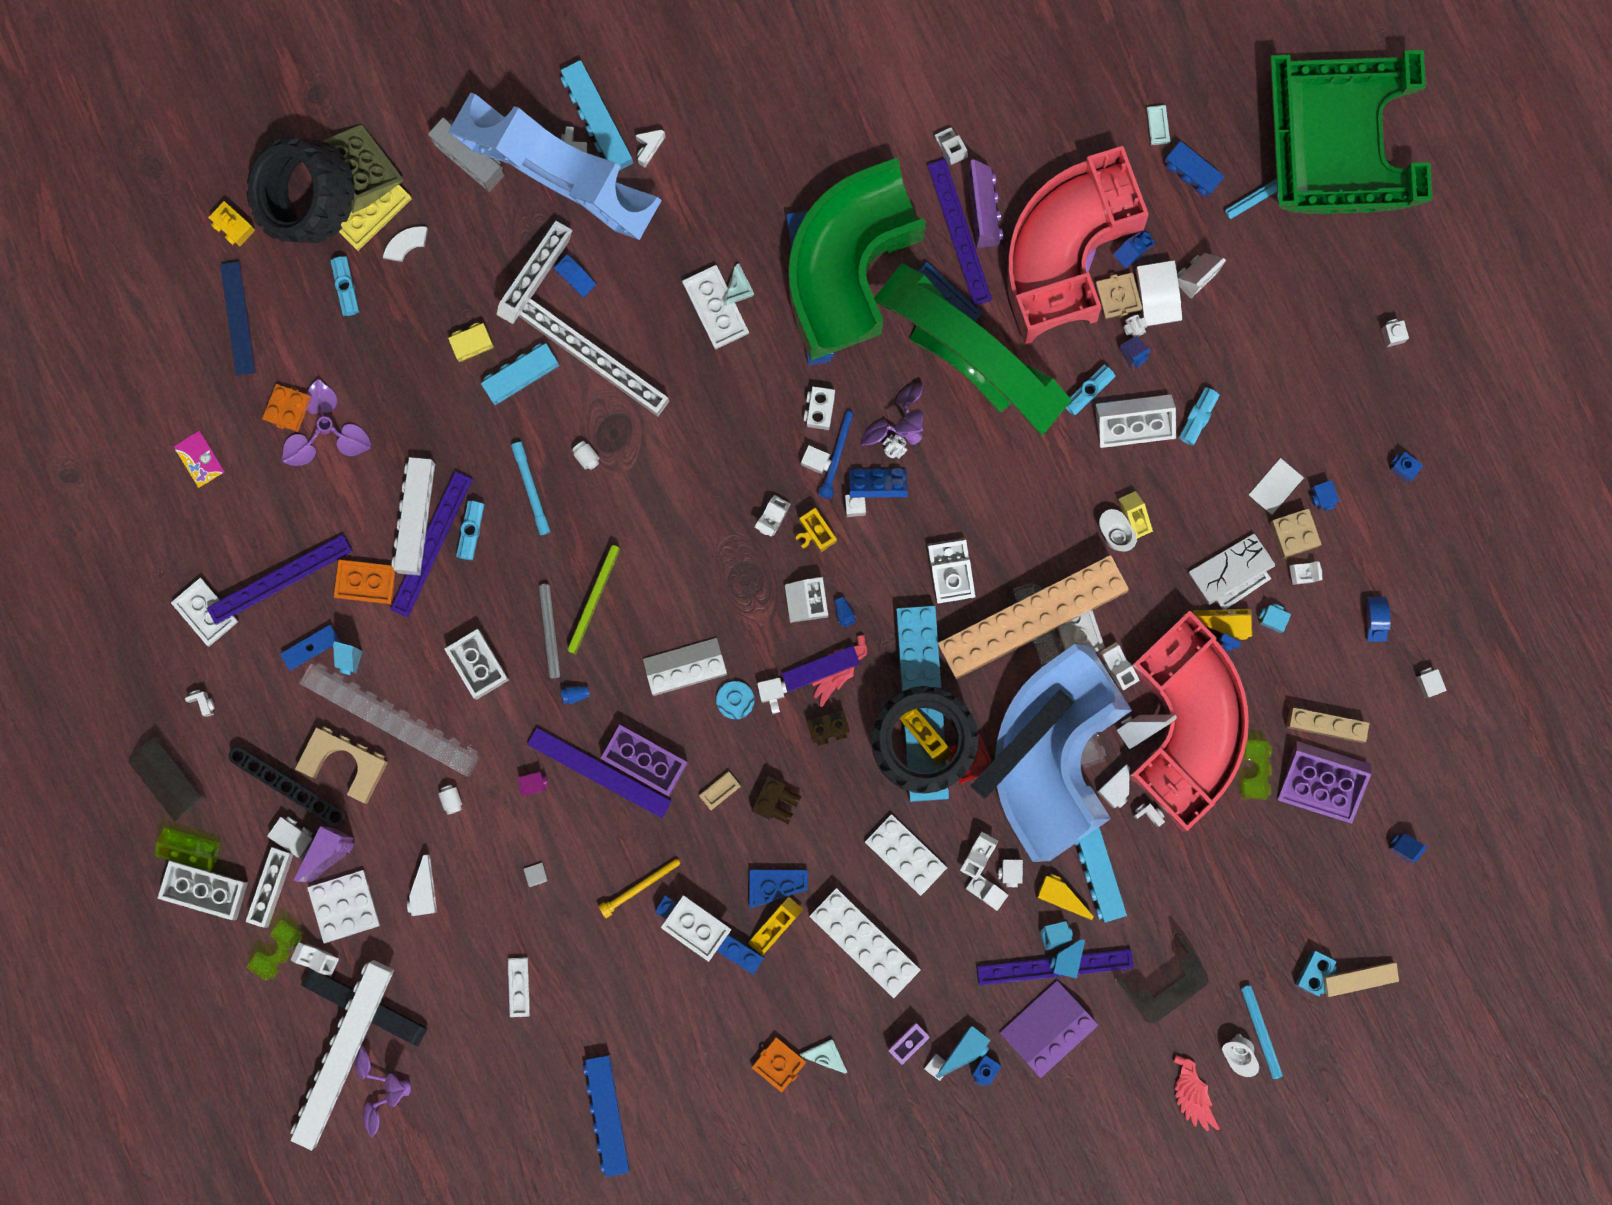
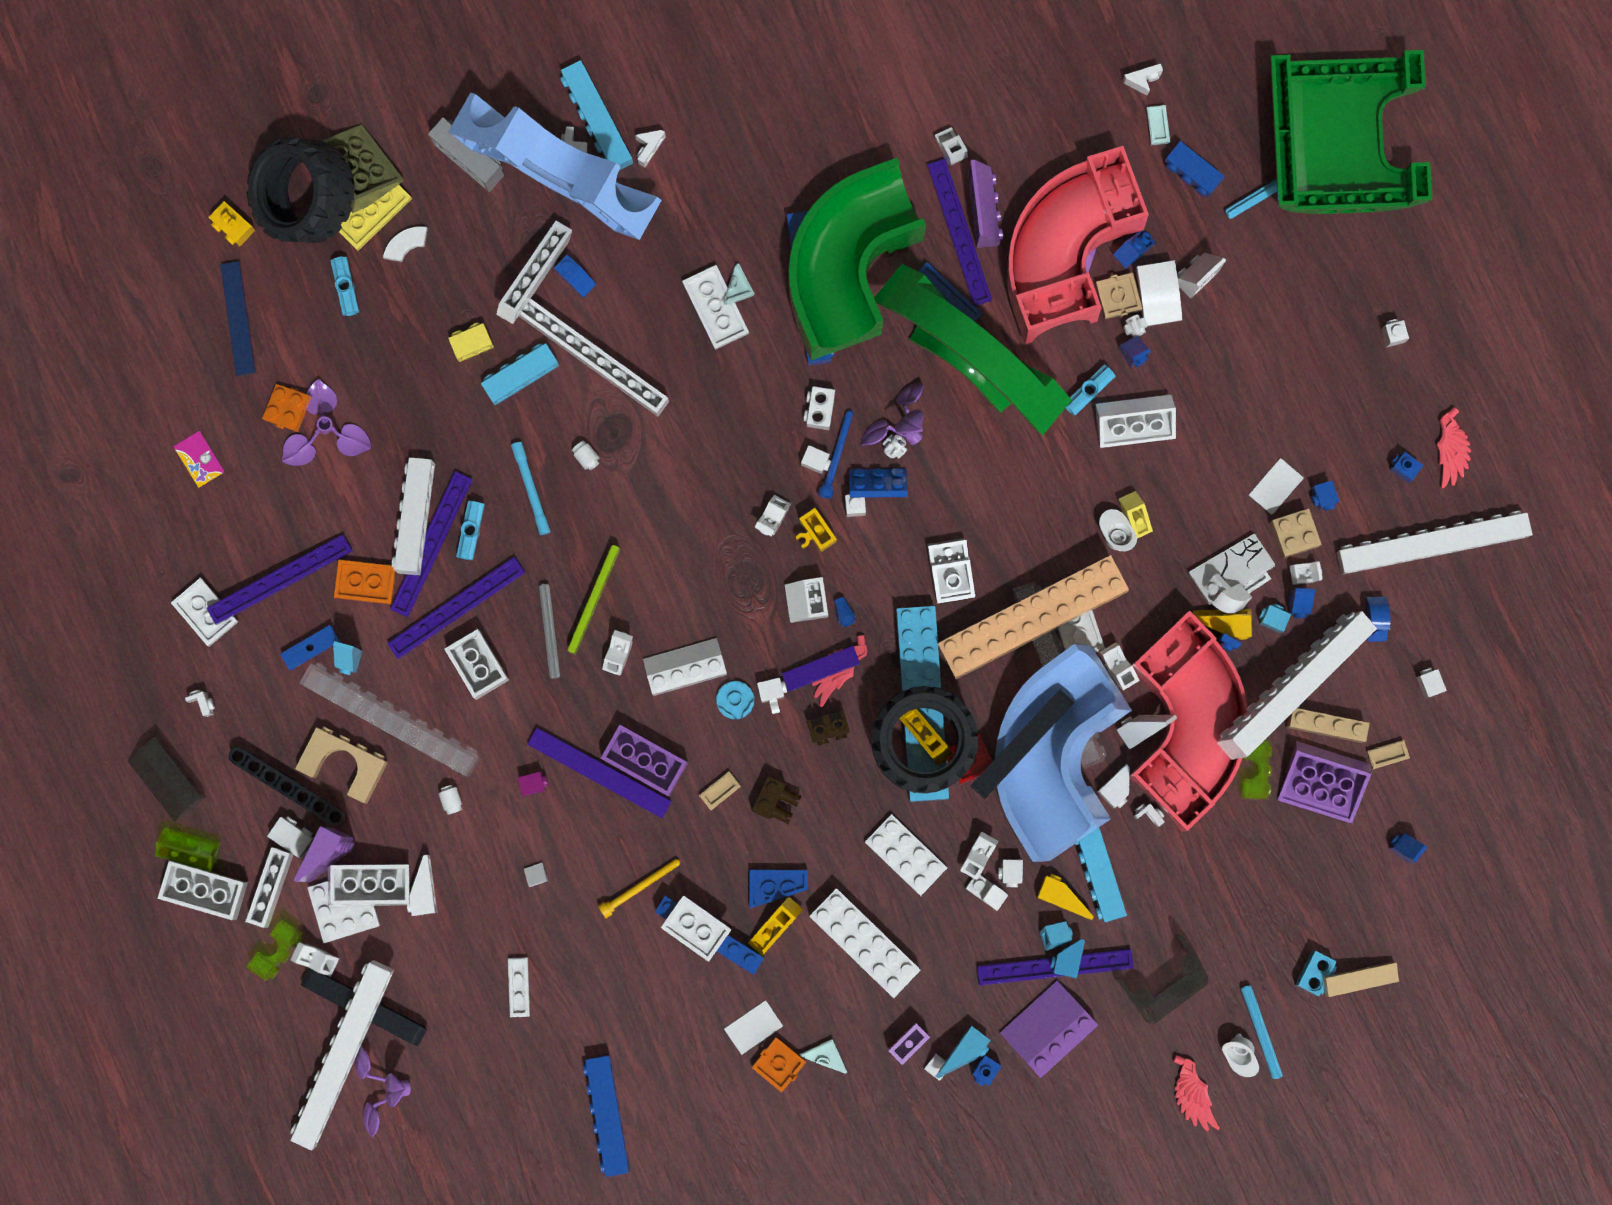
(368, 885): none -> white brick
(456, 608): none -> dark purple tile
(573, 694): blue cone -> none
(618, 652): none -> white brick
(753, 1027): none -> white sticker
(1138, 79): none -> white slope
(1199, 416): medium azure piece -> none
(1227, 598): none -> white brick
(1295, 685): none -> white brick
(1301, 602): none -> blue slope
(1388, 754): none -> tan tile
(1434, 543): none -> white brick
(1452, 449): none -> coral animal

